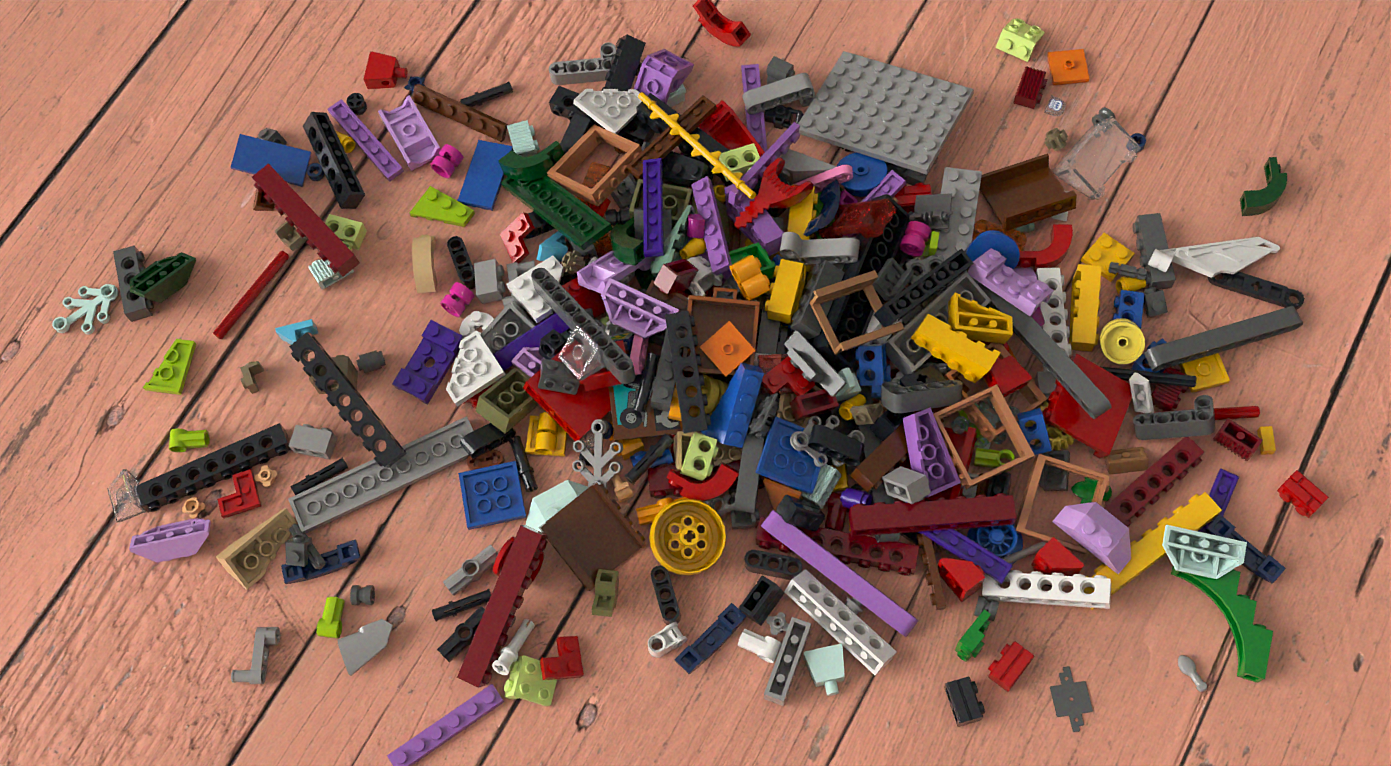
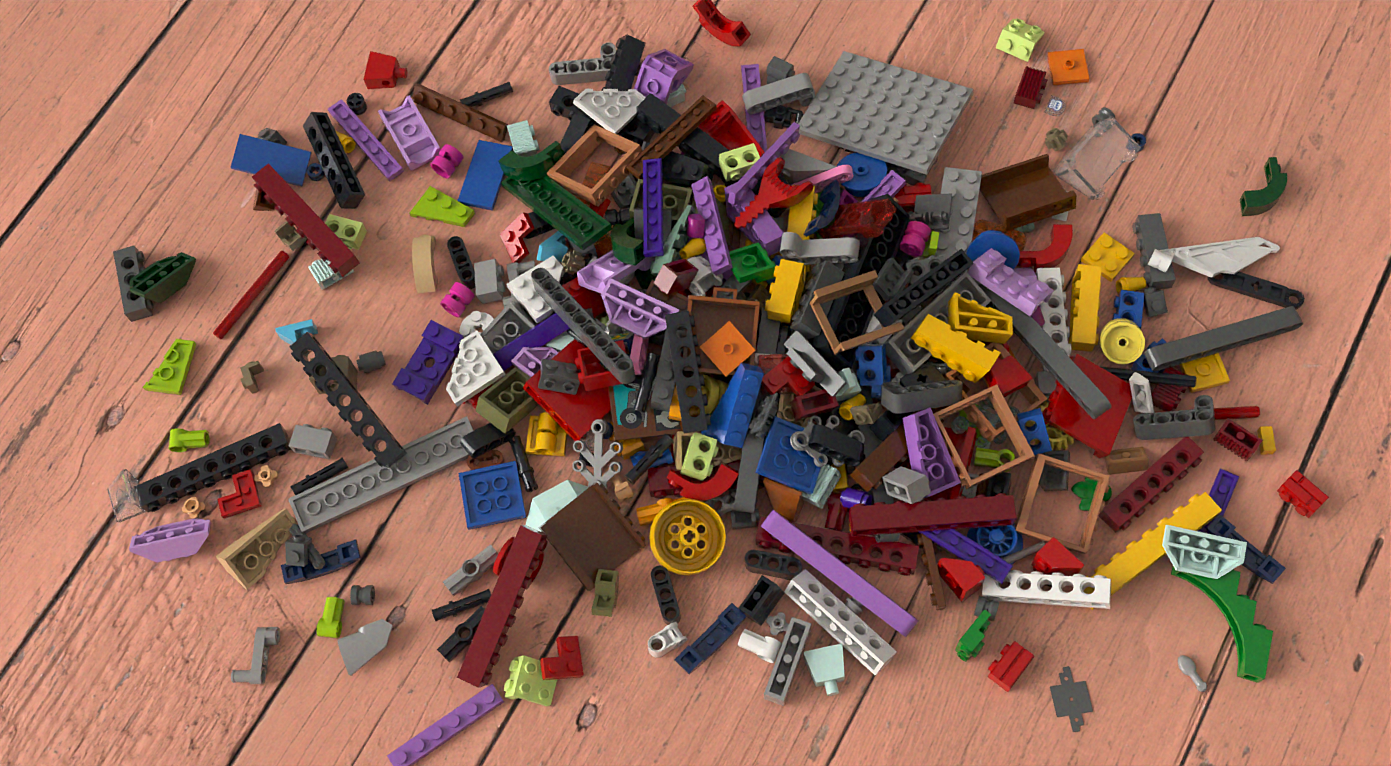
(87, 307): light aqua plant -> none
(413, 81): dark blue plate -> none
(510, 653): white pin -> none
(551, 344): black brick -> none
(582, 354): clear slope -> none
(698, 149): yellow plant -> none
(749, 277): light orange brick -> none
(800, 513): black brick -> none
(963, 701): black brick -> none
(1097, 532): lavender wedge -> none
(1128, 271): dark grey axle -> none

